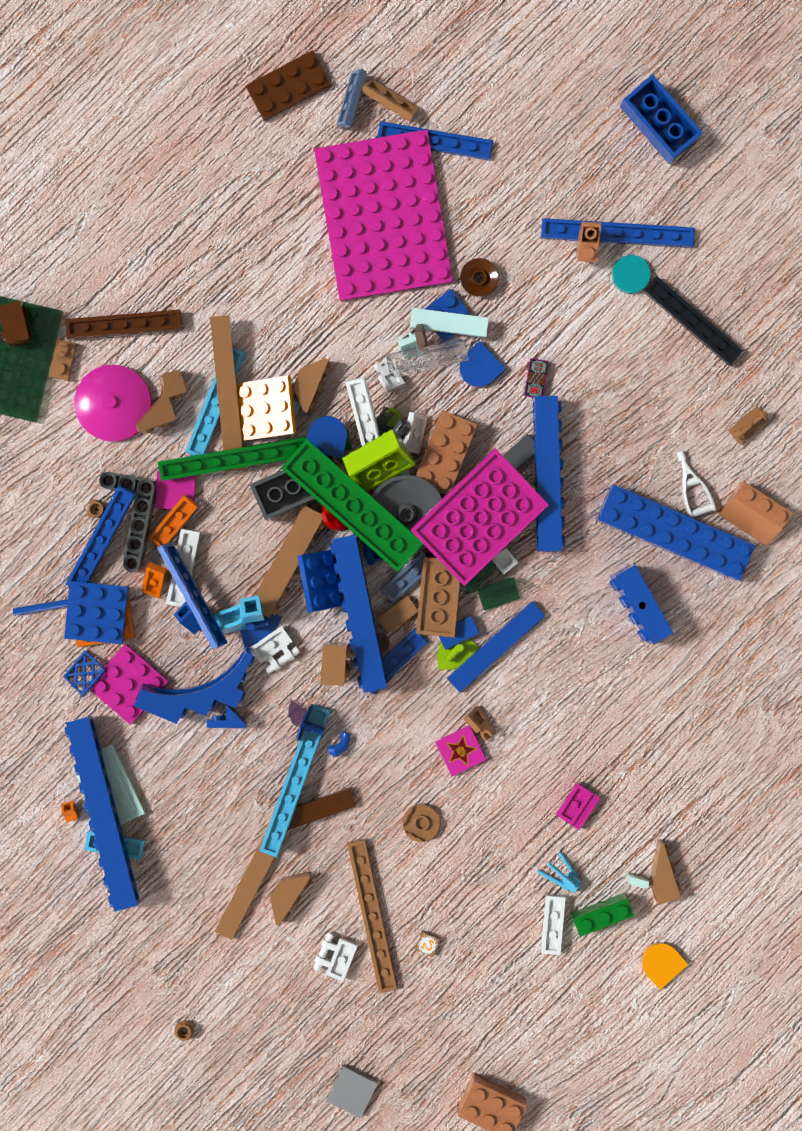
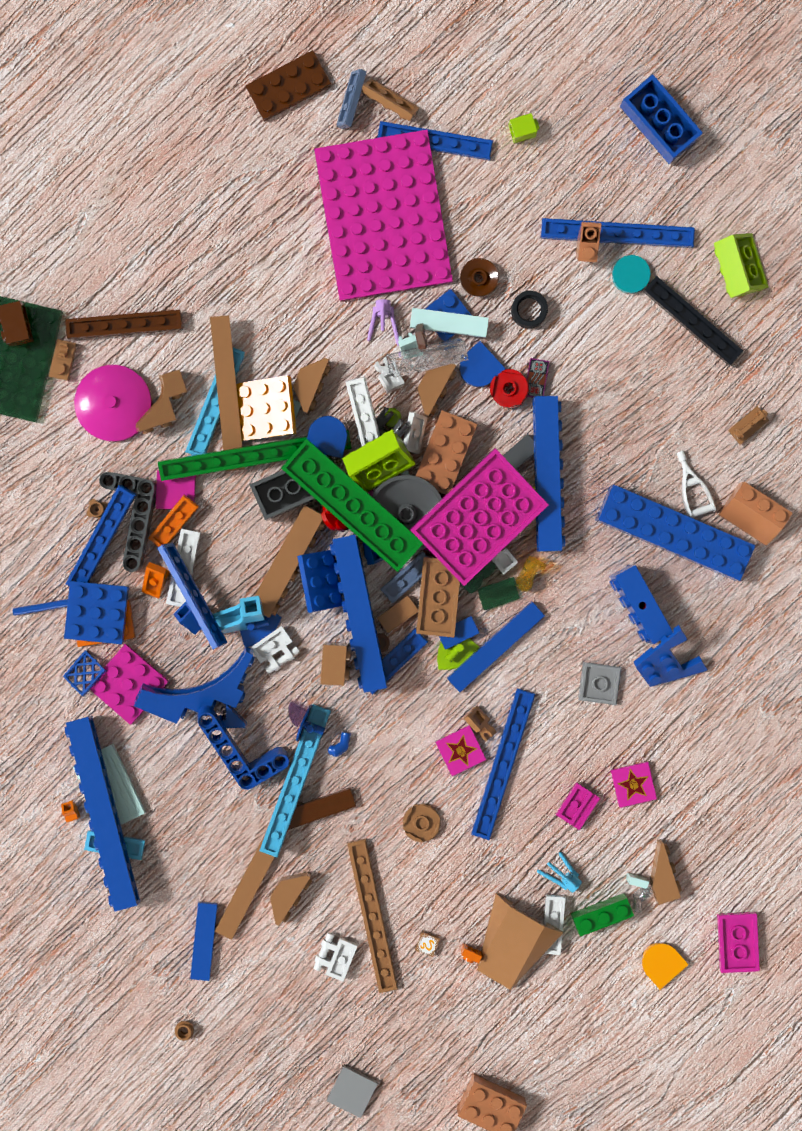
(204, 941): none -> blue tile
(234, 753): none -> blue beam
(382, 310): none -> lavender plant
(433, 387): none -> medium nougat slope
(470, 954): none -> orange plate
(503, 764): none -> blue tile
(513, 943): none -> medium nougat wedge
(518, 382): none -> red plate
(523, 128): none -> lime brick
(525, 578): none -> clear yellow leg
(529, 295): none -> black tyre
(599, 683): none -> light grey tile
(633, 784): none -> dark pink tile
(639, 896): none -> clear arm
(660, 664): none -> blue wing
(738, 942): none -> dark pink plate
(740, 265): none -> lime slope

